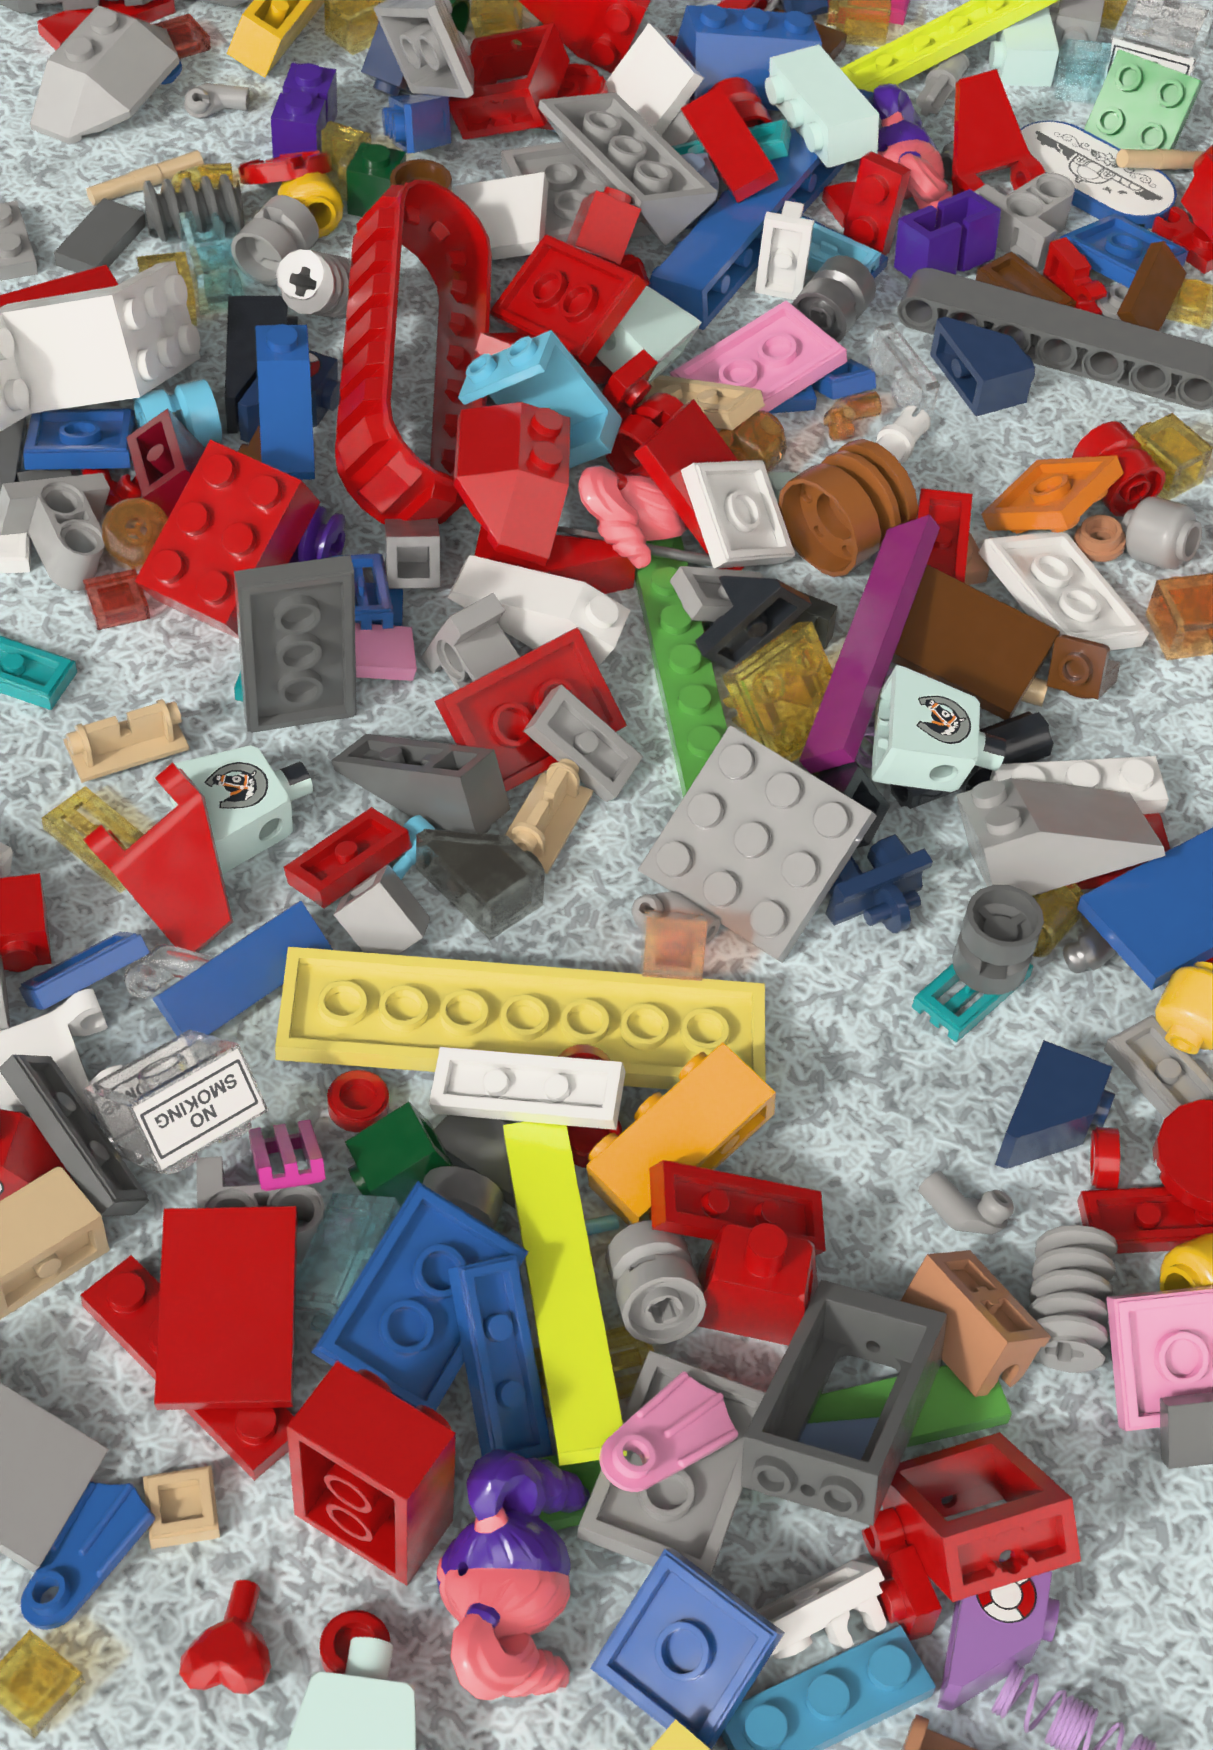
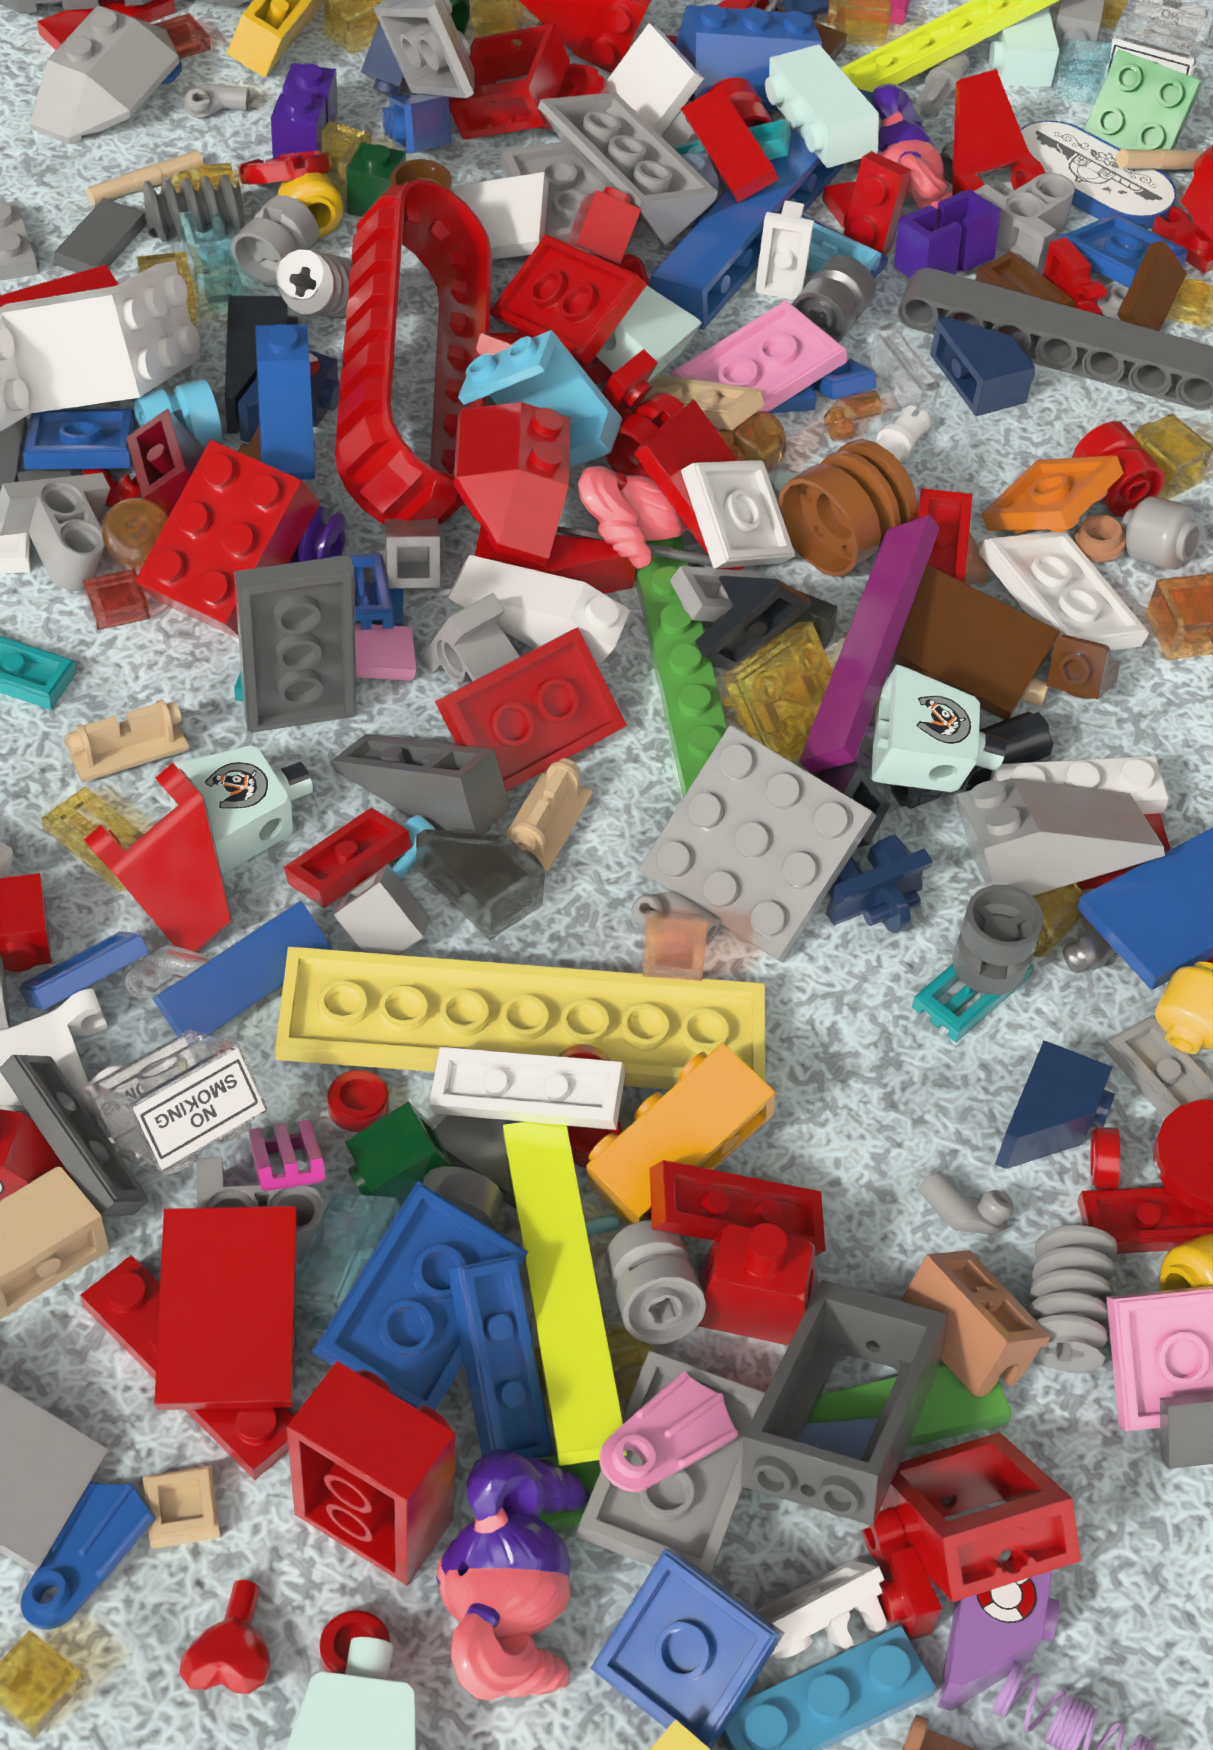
(575, 733): light grey plate -> none

